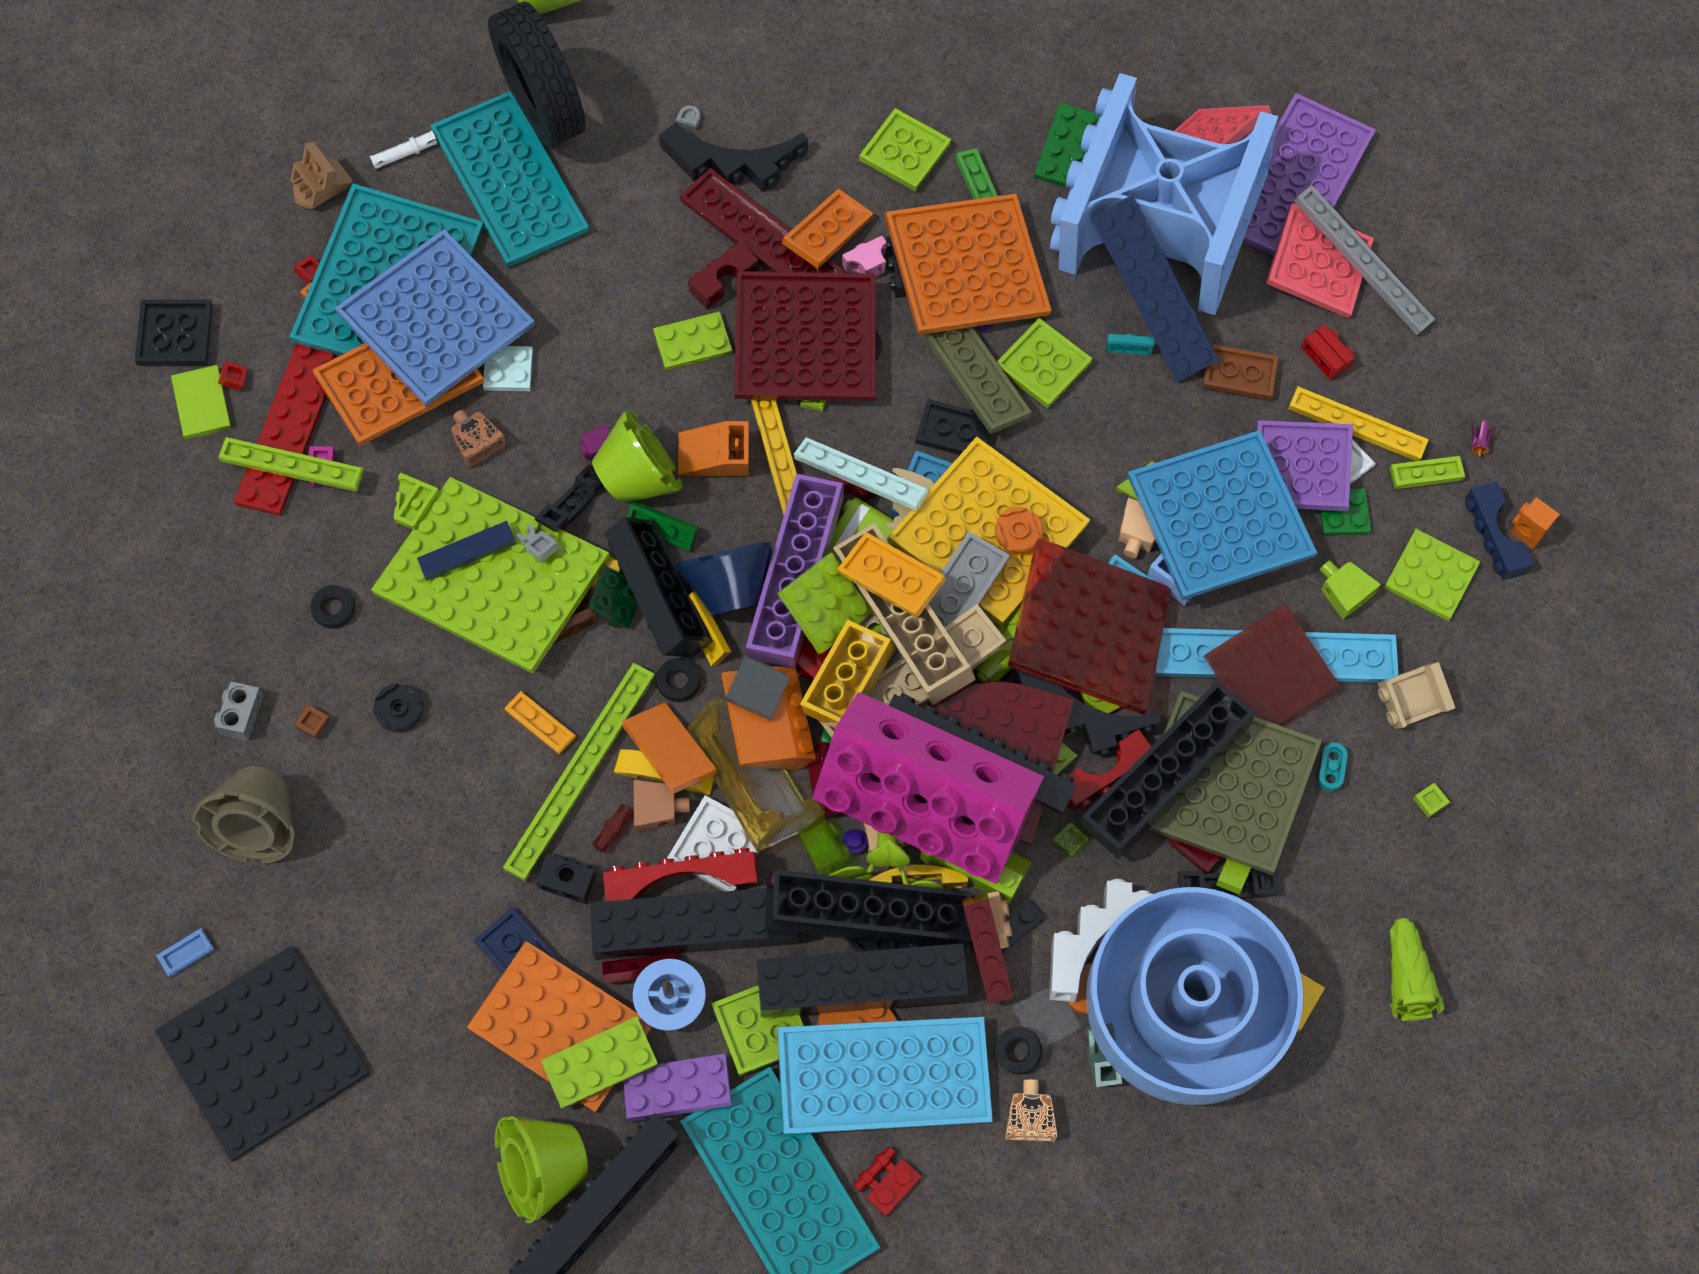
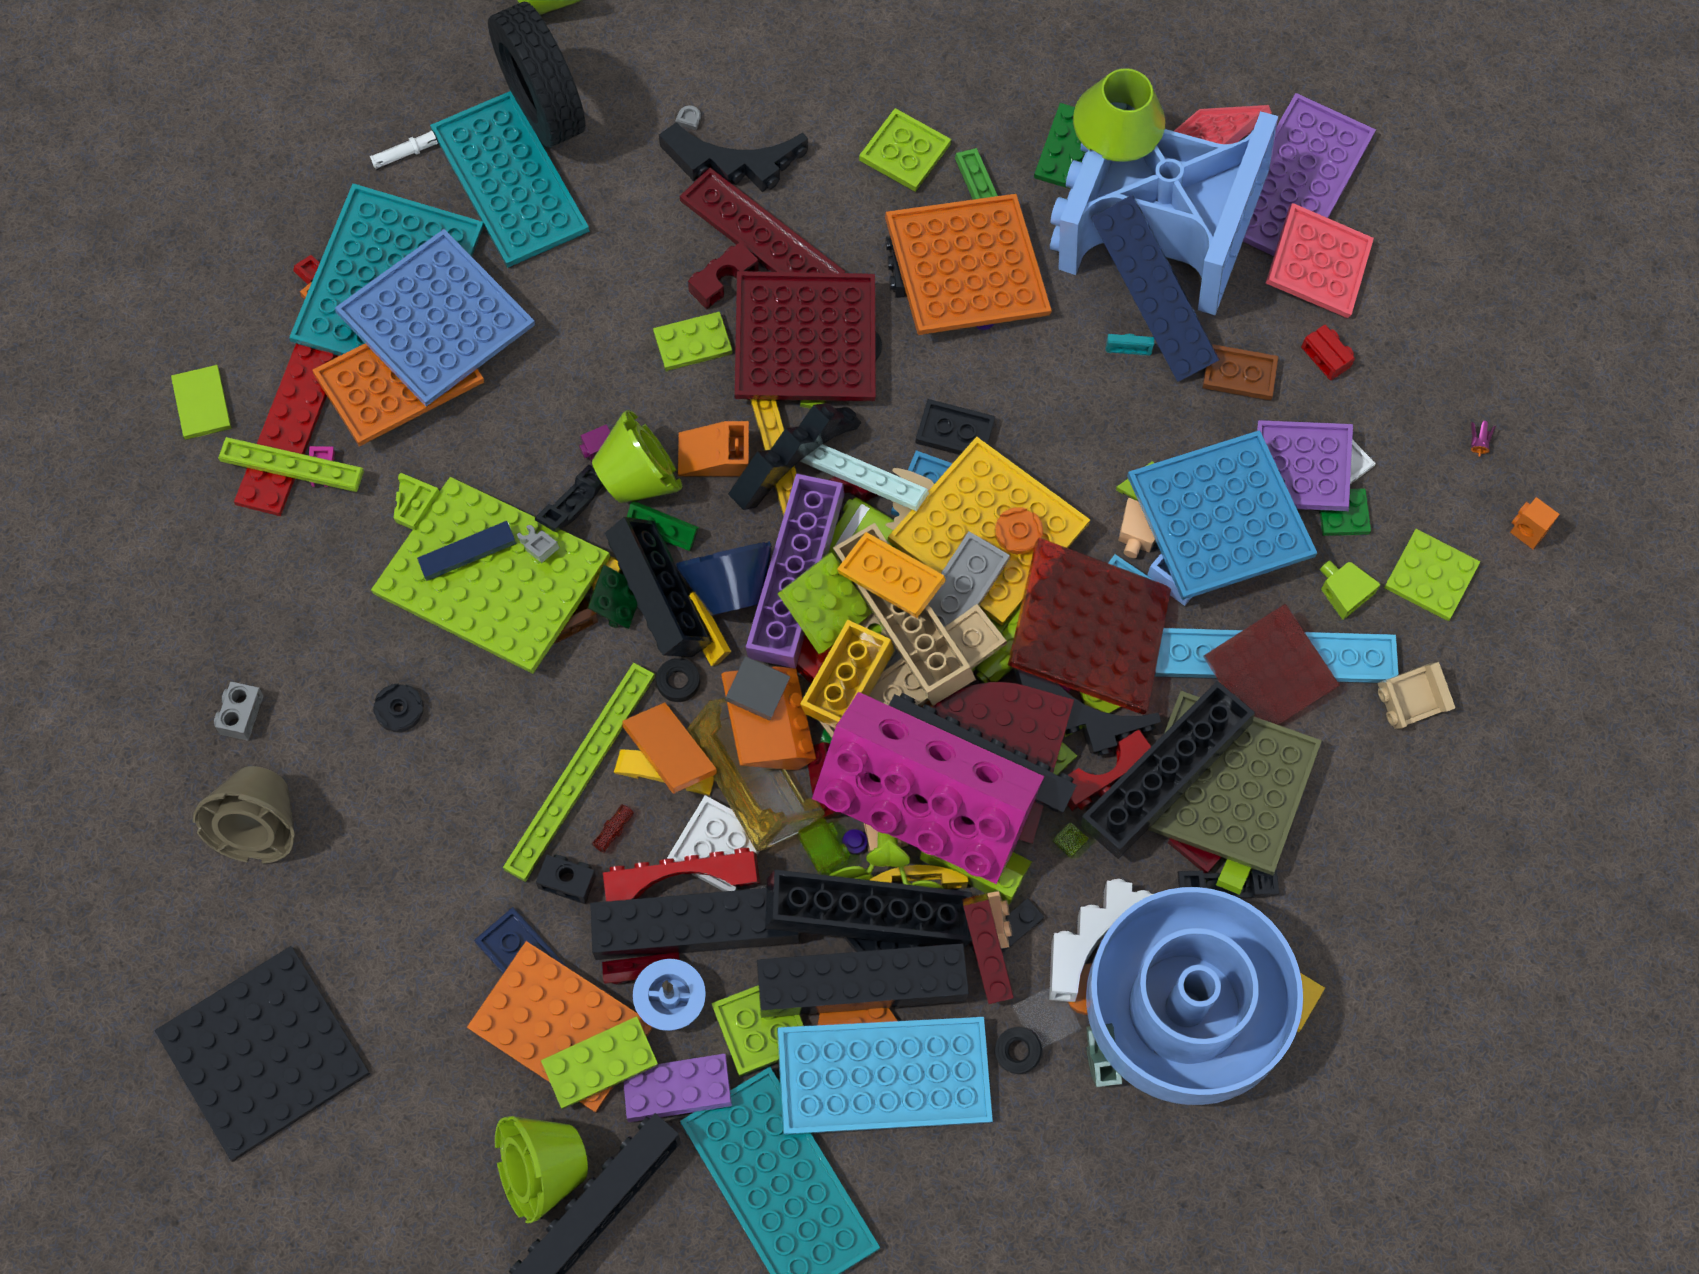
(174, 332): black plate -> none
(185, 952): medium blue tile -> none
(232, 375): red plate -> none
(312, 721): dark orange plate -> none
(317, 178): medium nougat piece -> none
(328, 593): black tyre -> none
(476, 437): nougat torso -> none
(509, 370): light aqua plate -> none
(540, 723): light orange tile -> none
(656, 806): nougat torso -> none
(794, 443): none -> black arch
(827, 228): orange plate -> none
(866, 257): bright pink brick -> none
(893, 1187): red plate -> none
(979, 378): olive plate -> none
(1031, 1115): torso -> none
(1044, 363): lime plate -> none
(1118, 132): none -> lime cone
(1332, 768): teal plate -> none
(1364, 260): light grey plate -> none
(1364, 425): yellow plate -> none
(1413, 982): lime cone -> none
(1427, 472): lime plate -> none
(1431, 800): lime plate -> none
(1508, 556): dark blue arch -> none

